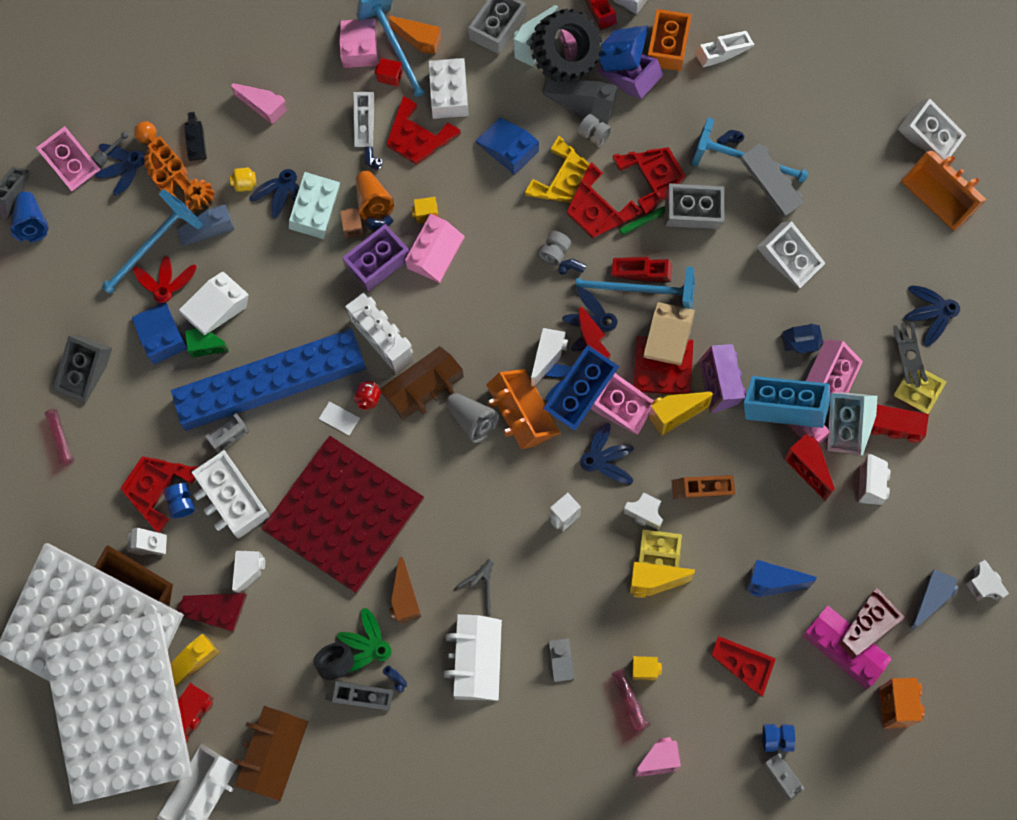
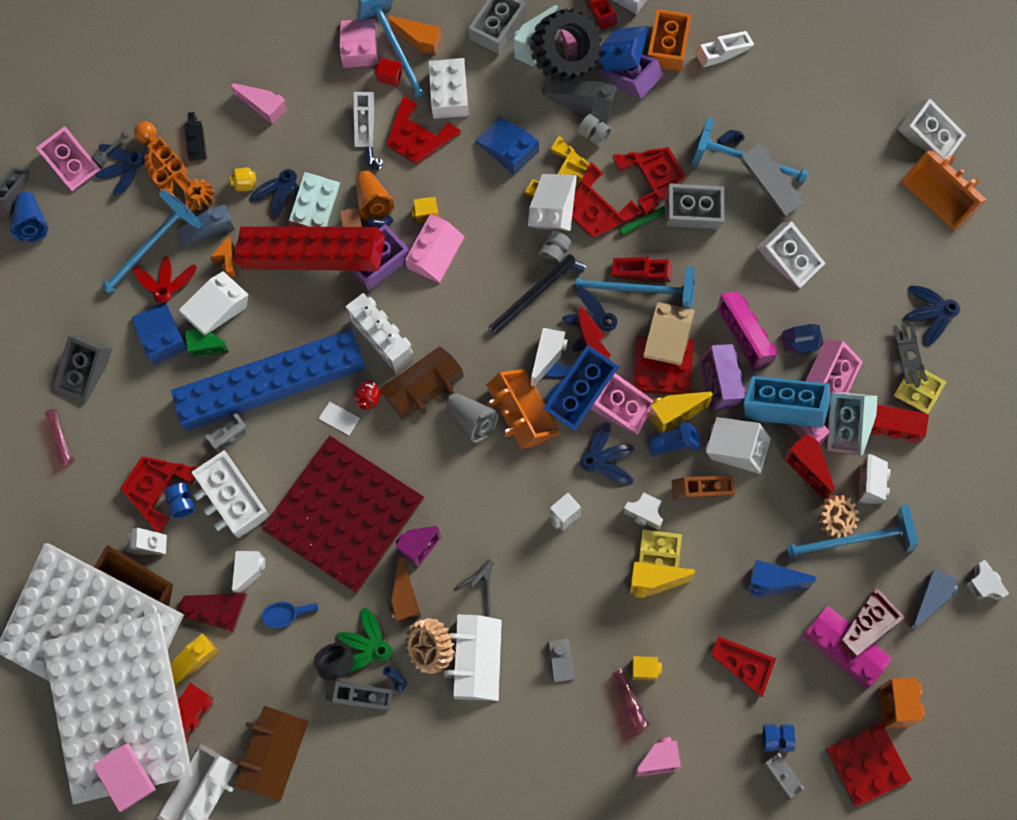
(124, 777): none -> bright pink container
(225, 255): none -> orange slope
(284, 613): none -> blue piece
(309, 248): none -> red brick
(417, 544): none -> magenta slope
(429, 645): none -> light nougat gear
(532, 294): none -> black axle
(553, 203): none -> white slope
(675, 440): none -> blue bracket
(738, 444): none -> white slope
(746, 330): none -> dark pink slope
(838, 516): none -> light nougat gear
(868, 764): none -> red plate
(904, 528): none -> dark azure tile

